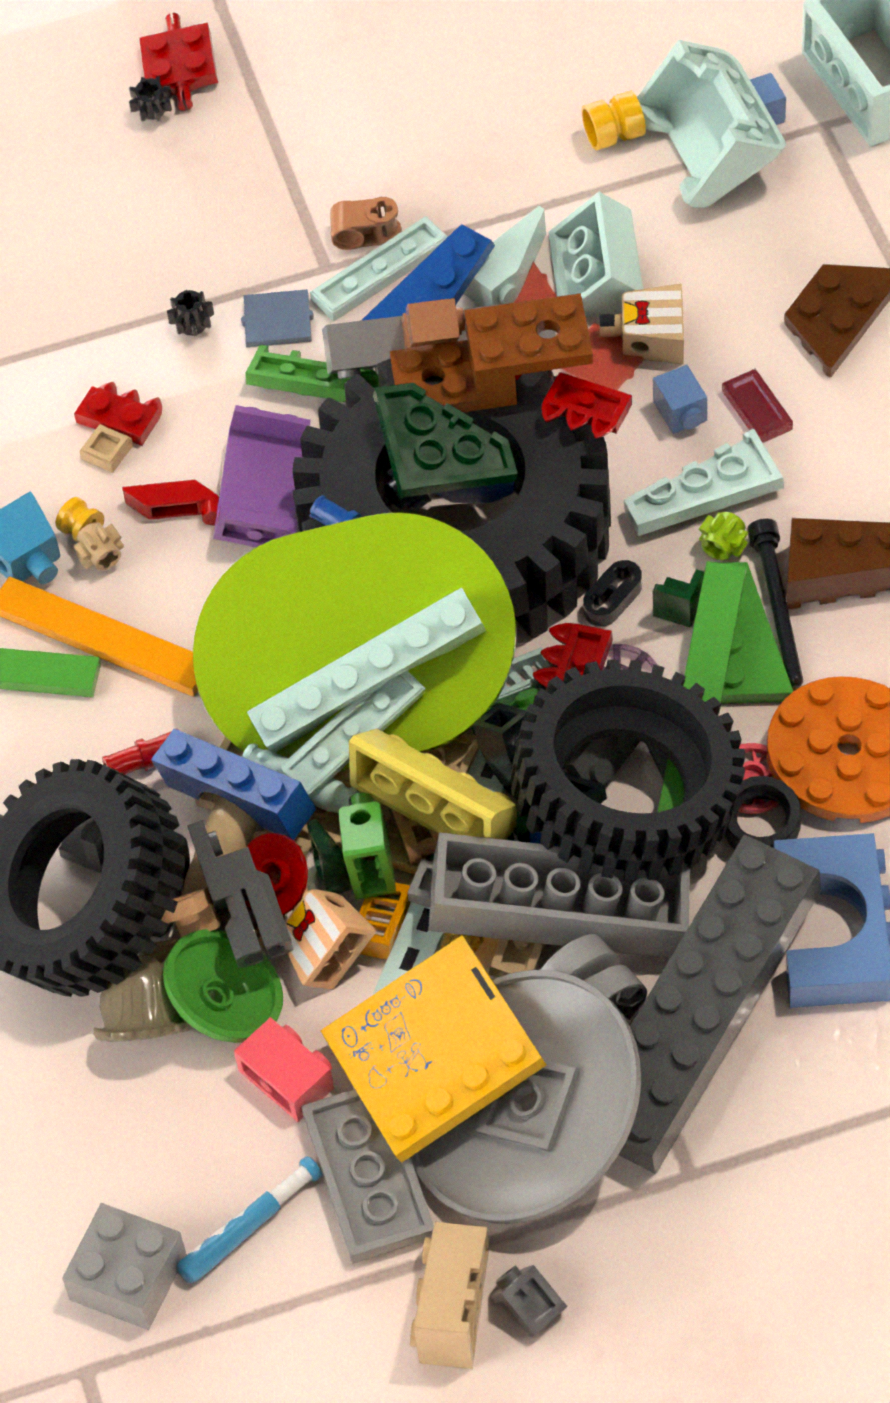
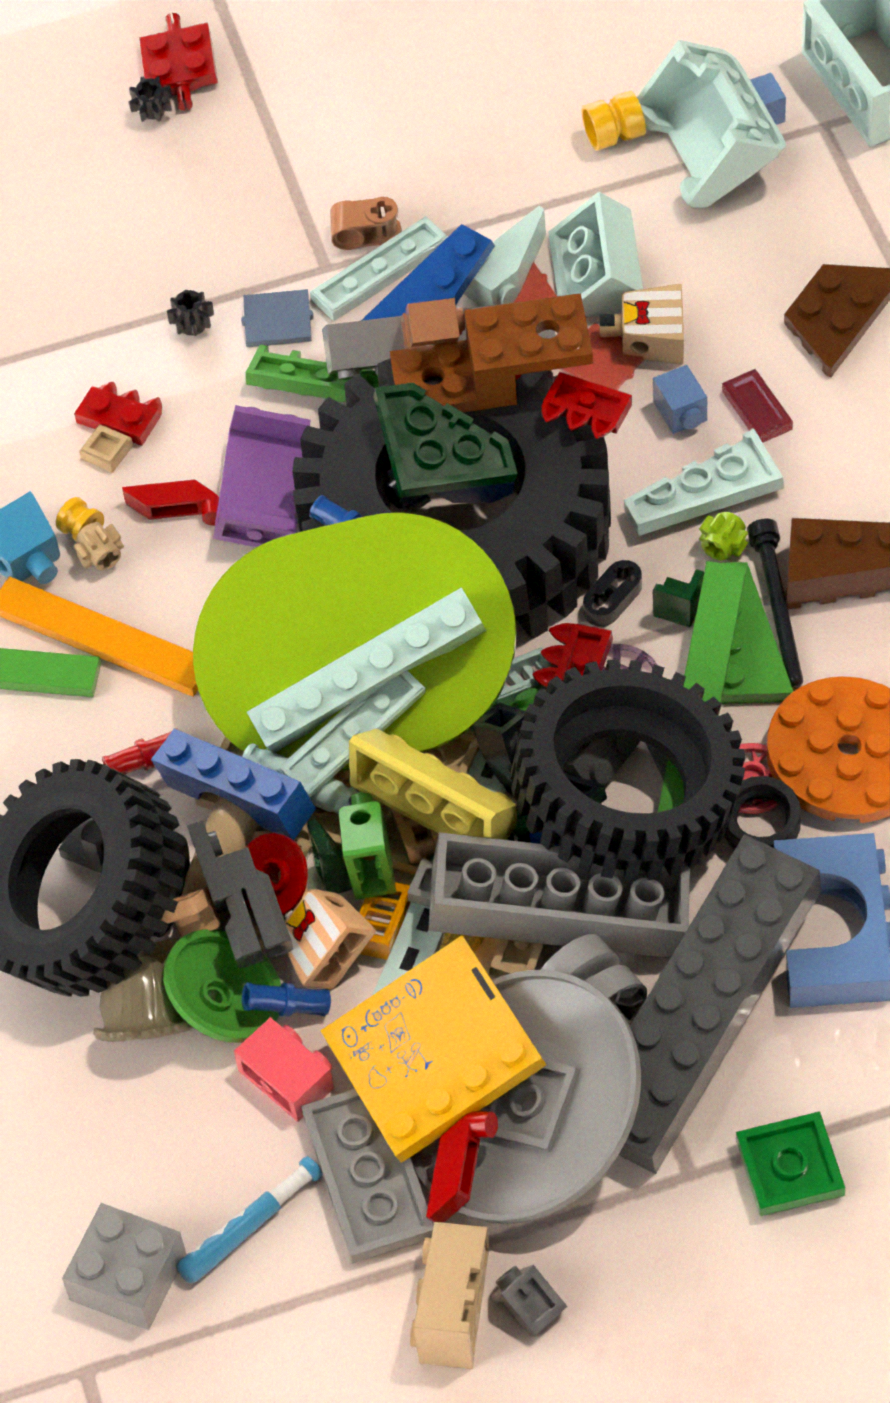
(286, 999): none -> blue pin
(457, 1164): none -> red piece
(790, 1163): none -> green plate

